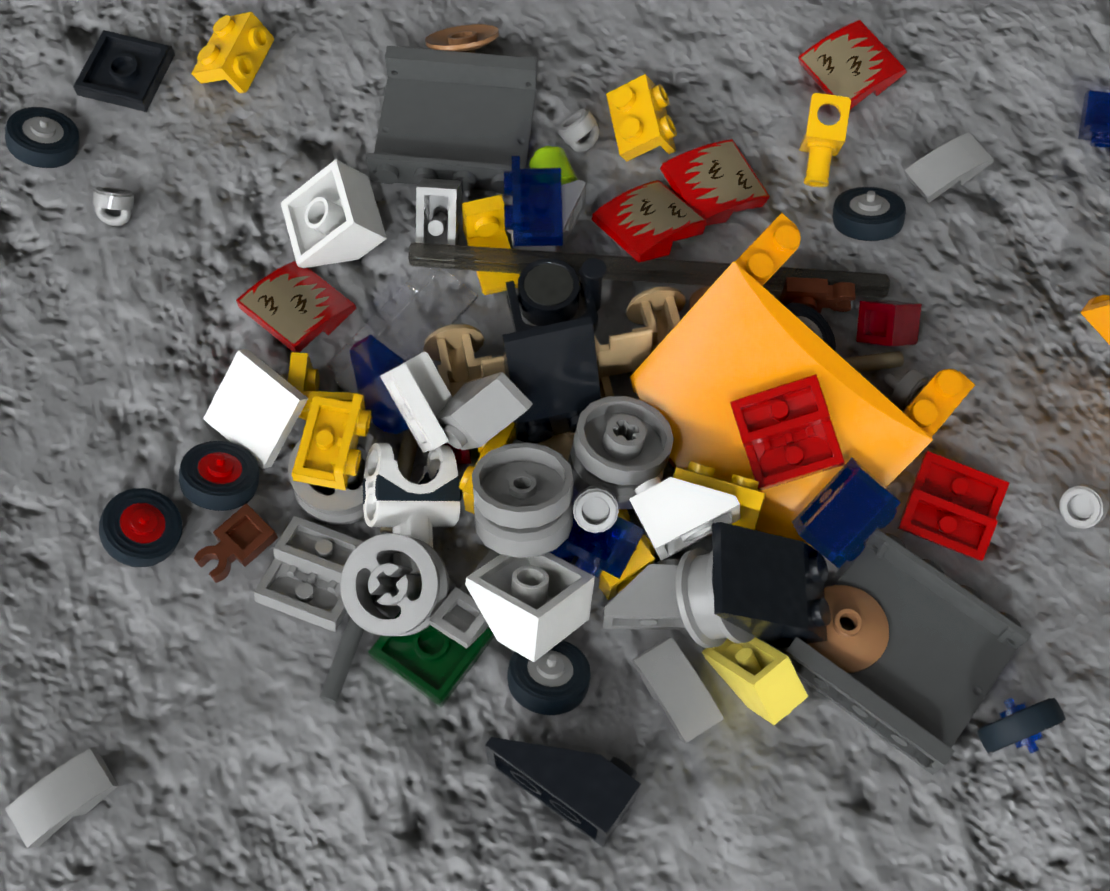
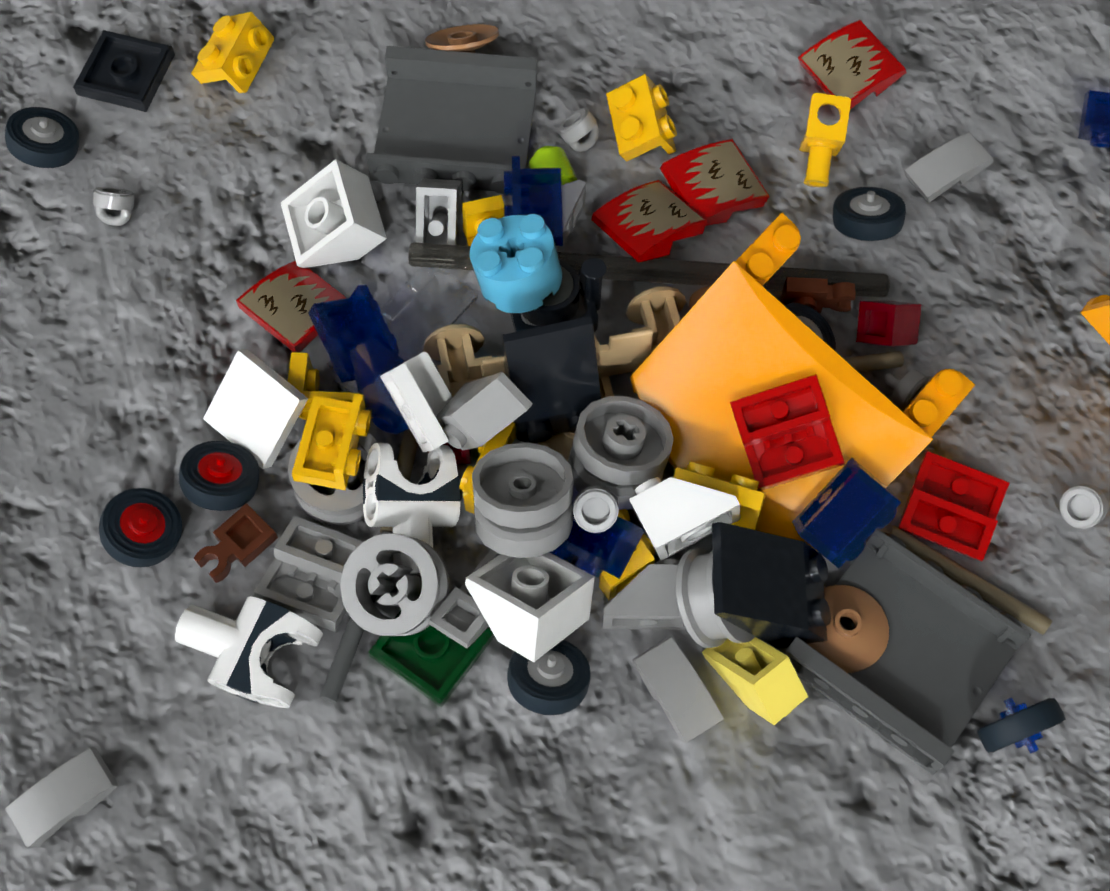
(246, 646): none -> white connector
(346, 322): none -> clear blue bracket
(516, 262): none -> medium azure brick
(572, 783): black slope -> none
(987, 590): none -> dark tan bar

